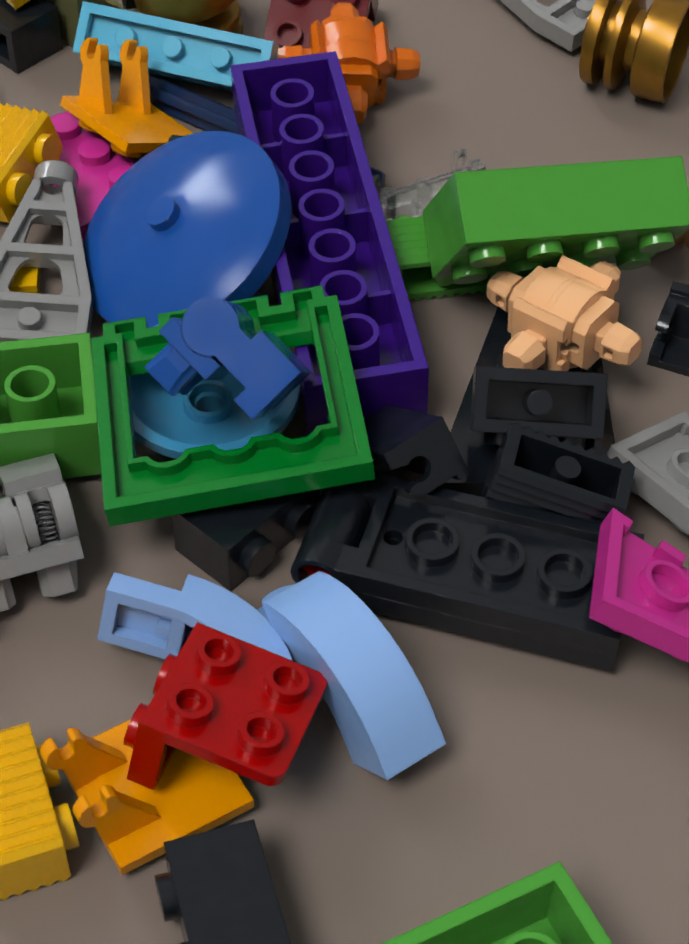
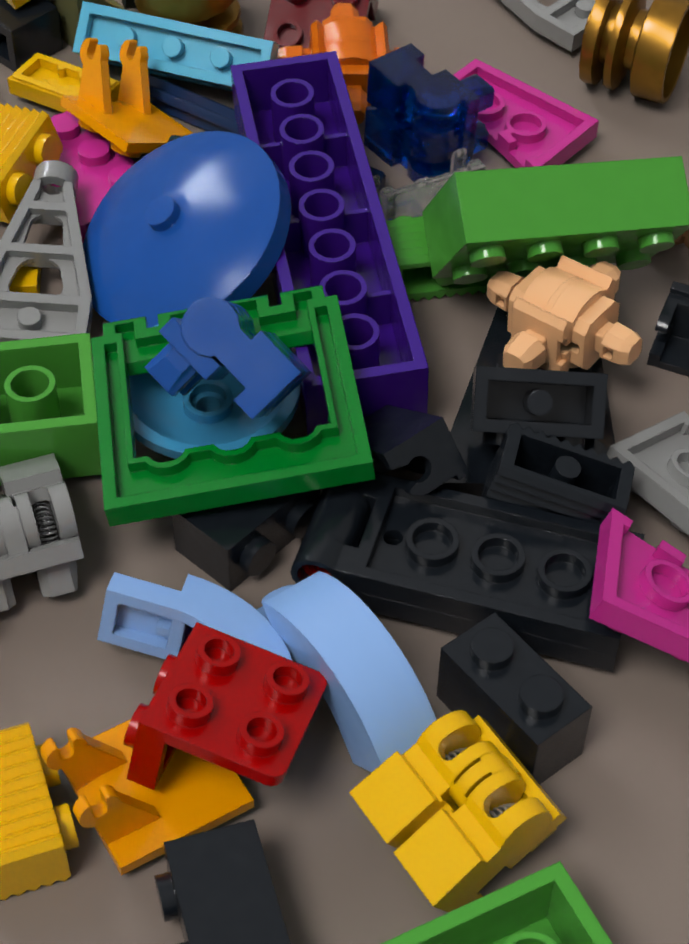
(47, 79): none -> yellow plate
(422, 115): none -> clear blue hips
(450, 847): none -> yellow hips
(518, 694): none -> black brick
(528, 123): none -> dark pink wing

